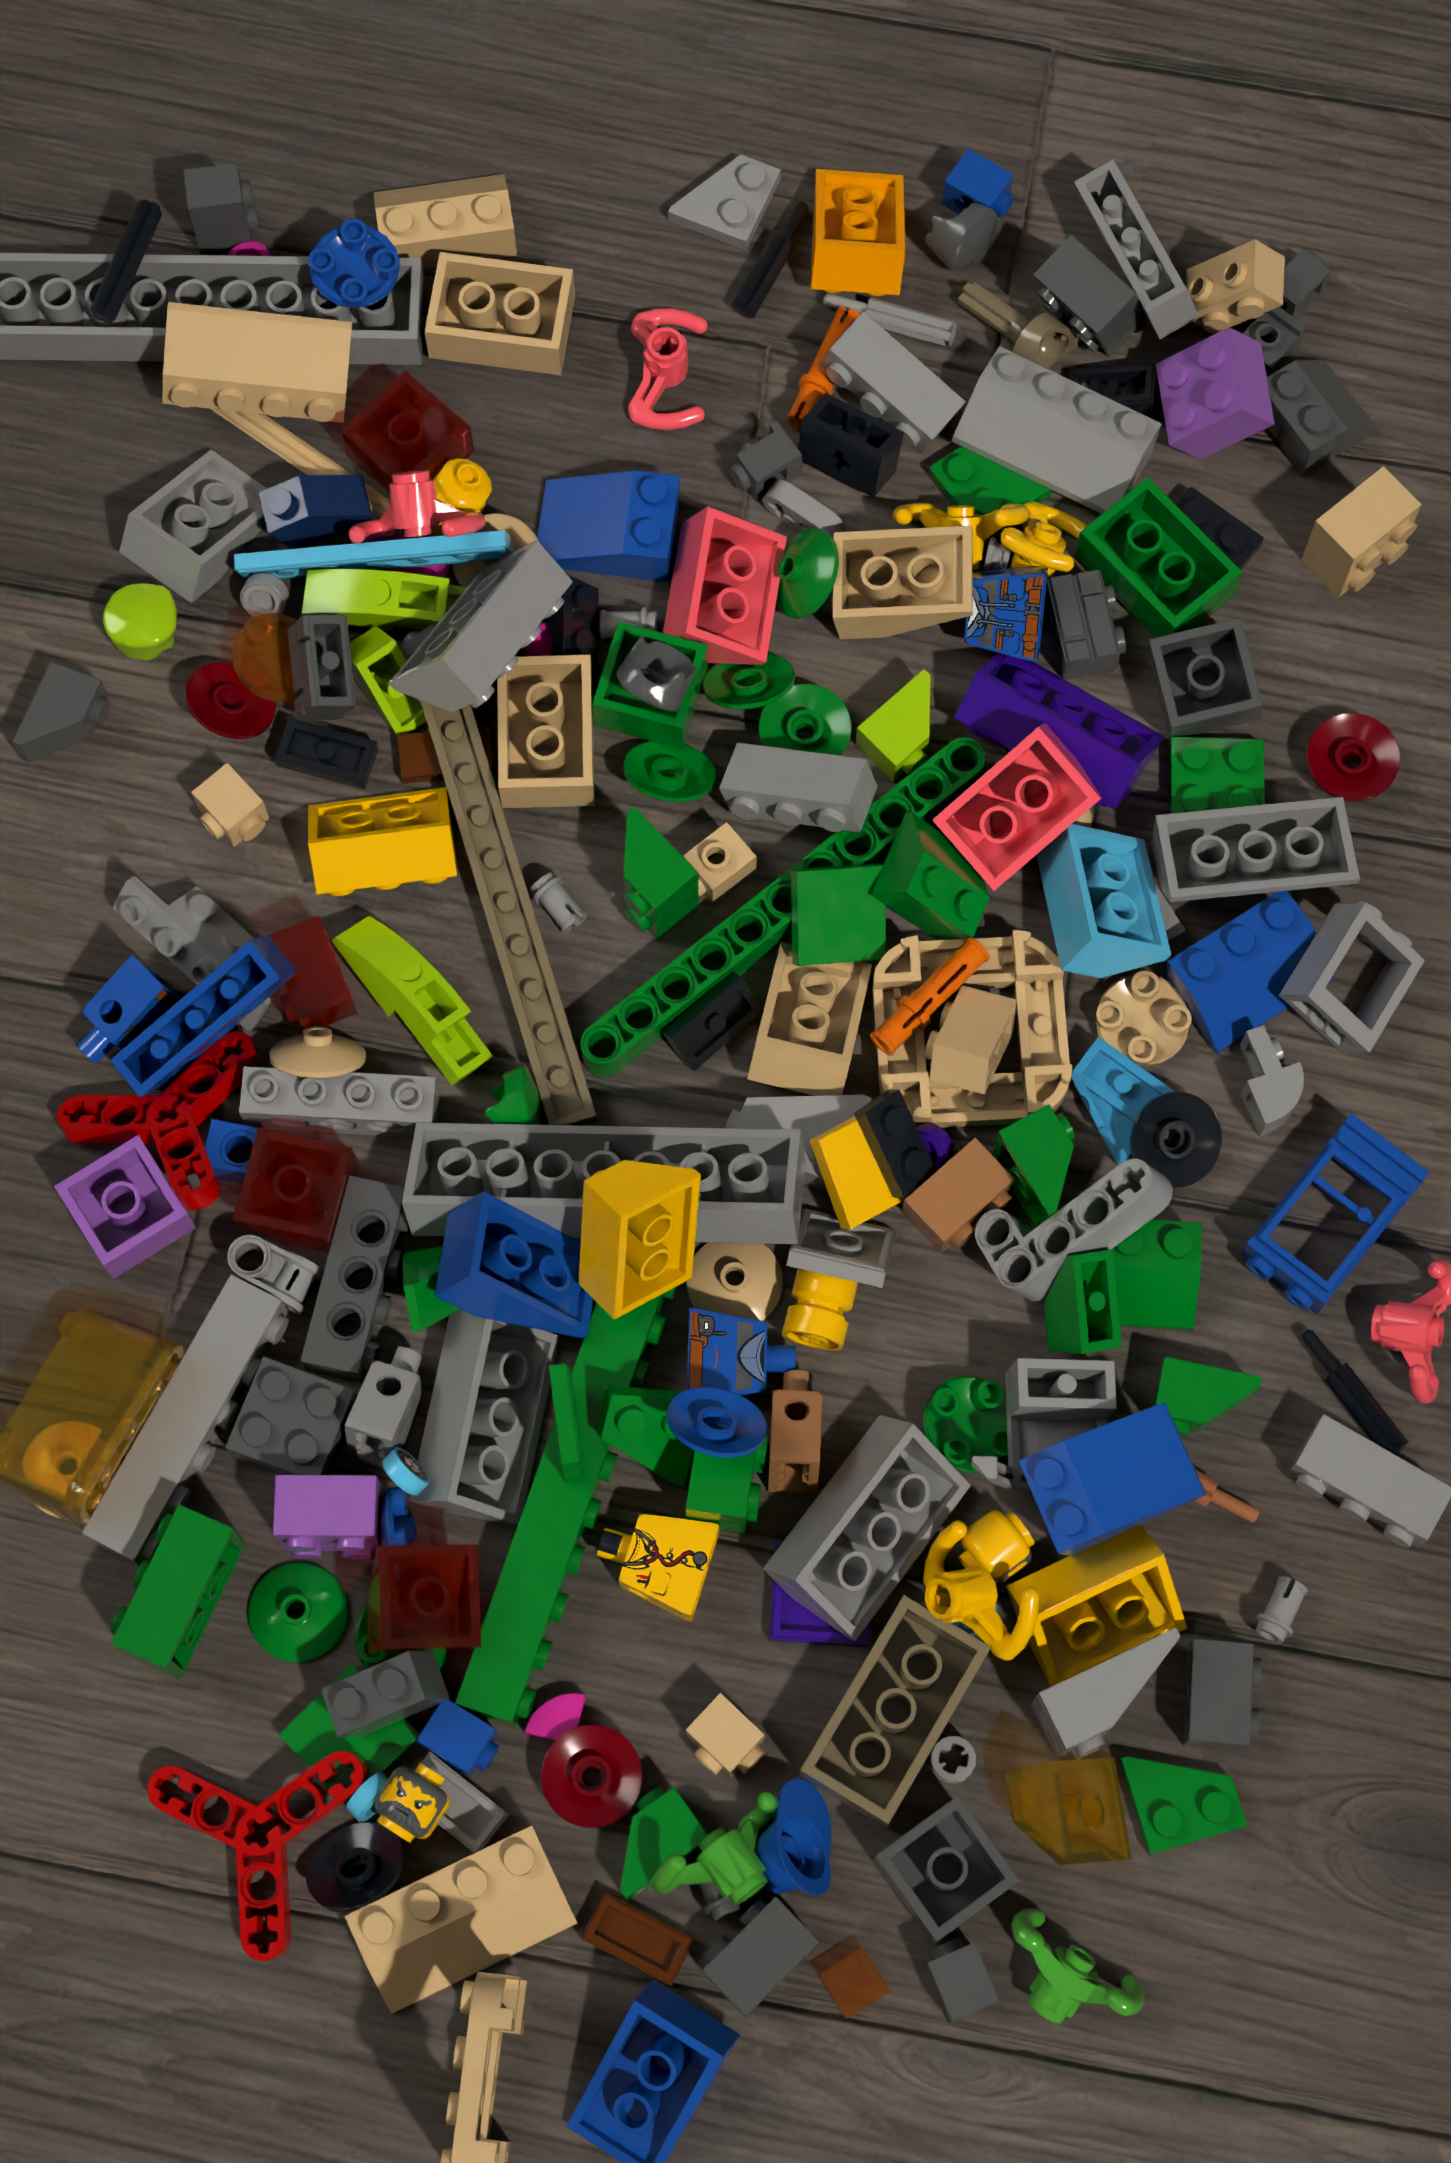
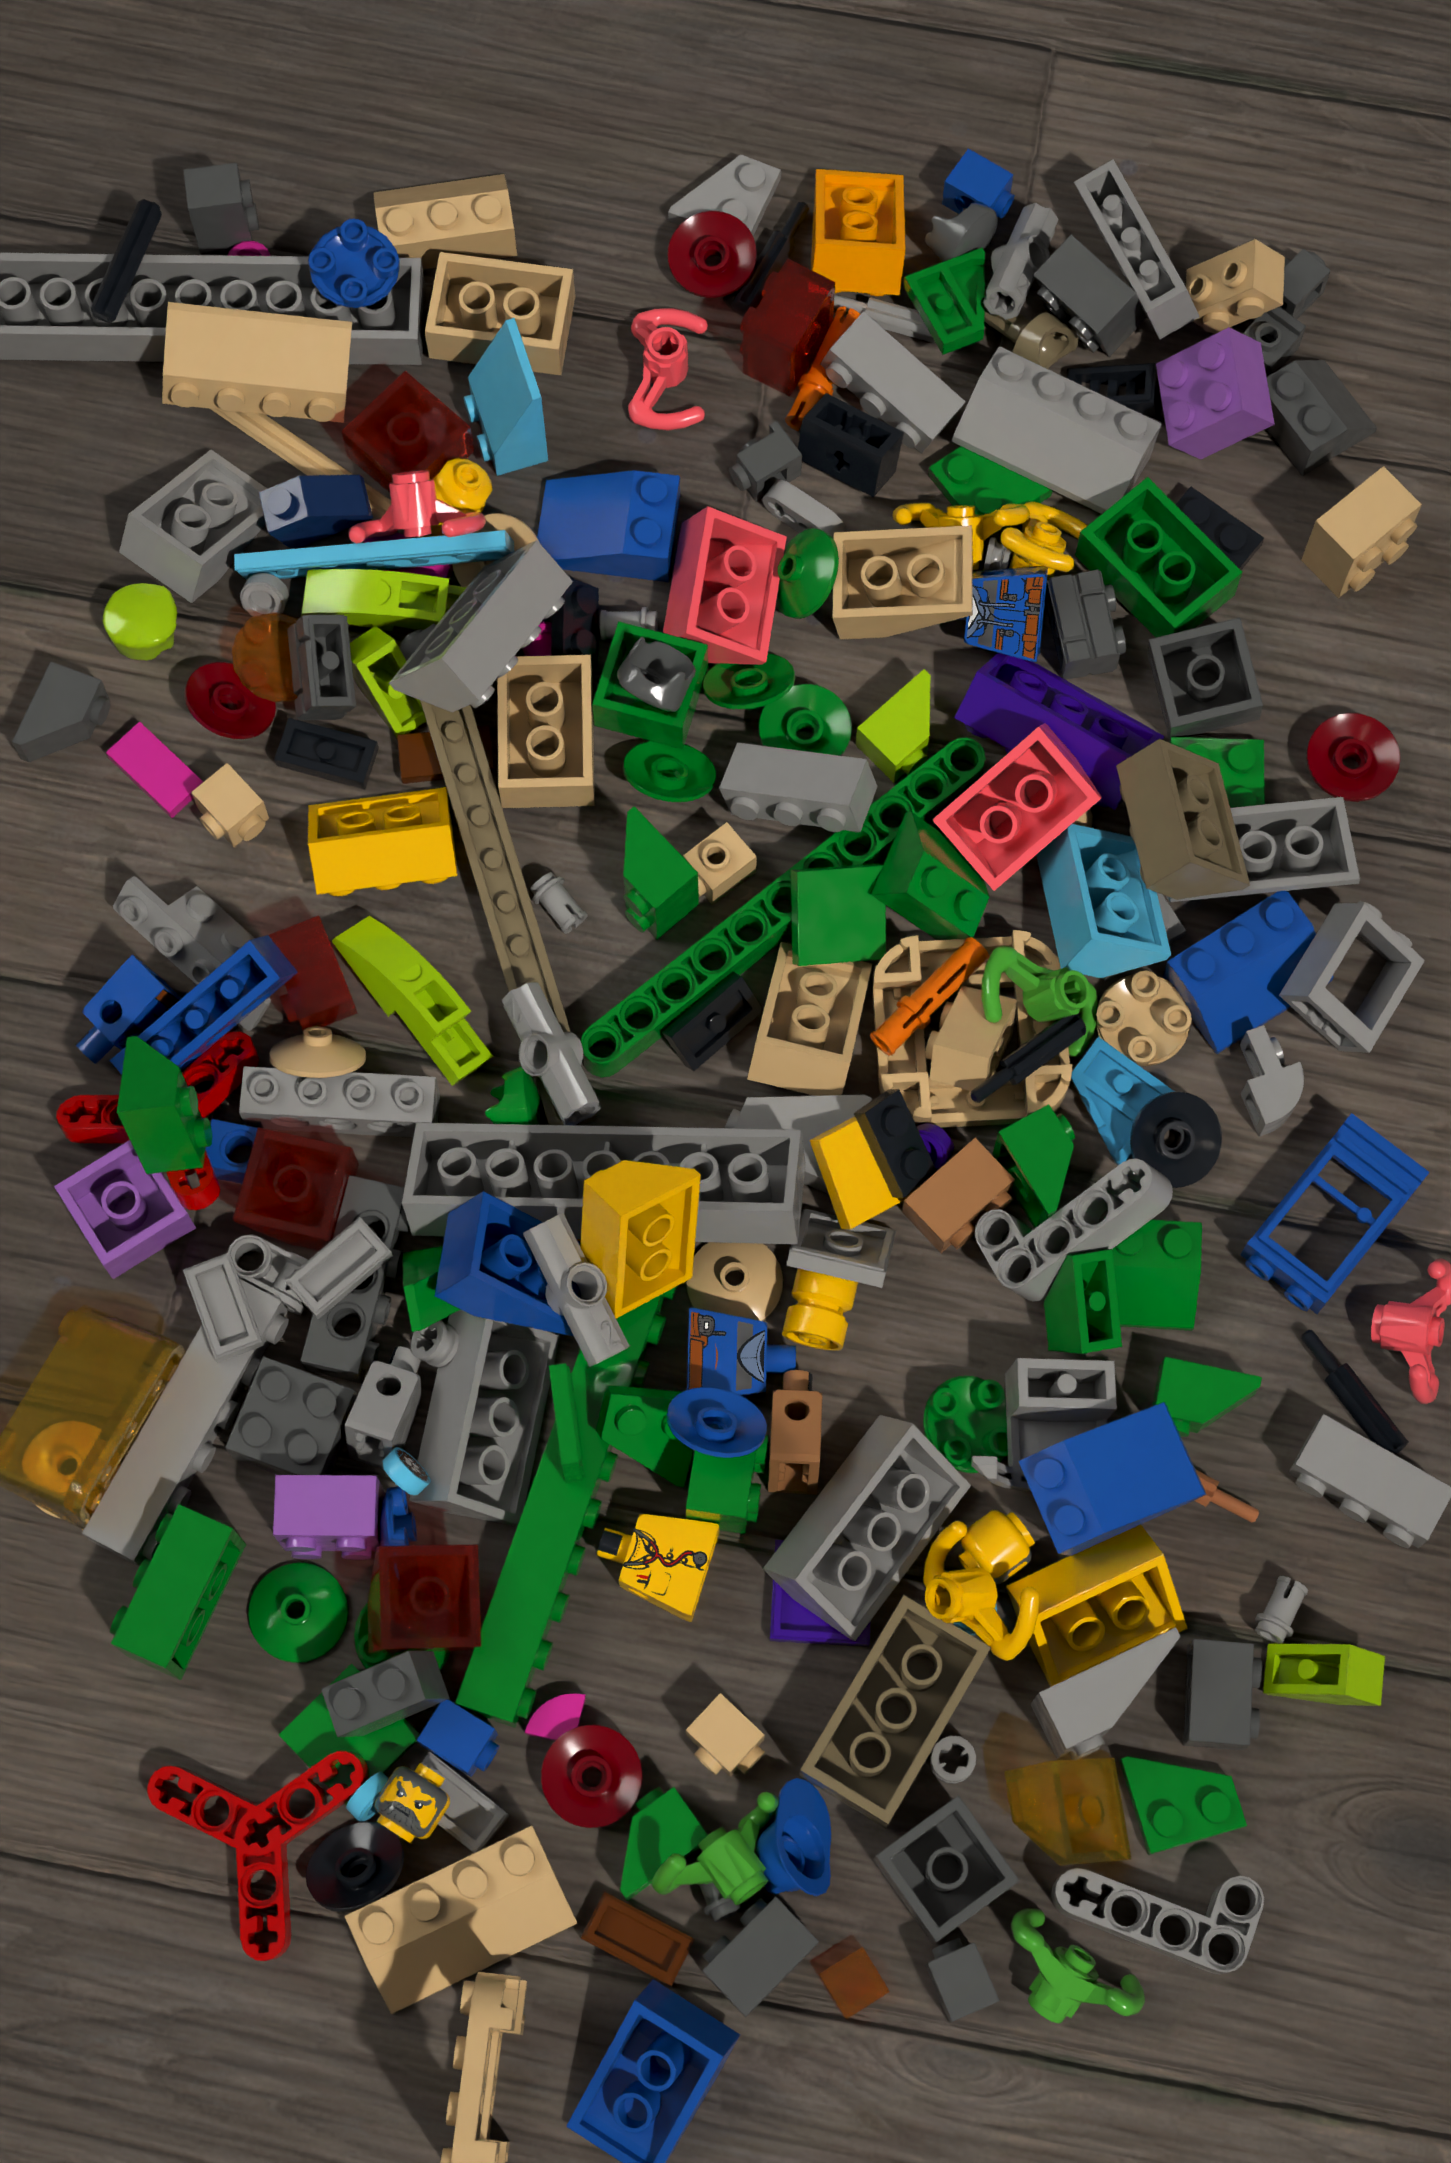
(154, 769): none -> dark pink tile
(160, 1111): none -> green slope
(223, 1307): none -> light grey tile
(338, 1268): none -> light grey tile
(435, 1344): none -> light grey bush
(507, 404): none -> medium azure slope
(551, 1054): none -> light grey piece
(587, 1316): none -> light grey piece
(709, 235): none -> dark red dish
(787, 326): none -> clear red brick
(951, 299): none -> green wing
(1019, 260): none -> light grey piece
(1032, 1055): none -> black axle
(1046, 992): none -> bright green piece
(1152, 1911): none -> light grey beam
(1181, 822): none -> dark tan slope
(1324, 1673): none -> lime slope

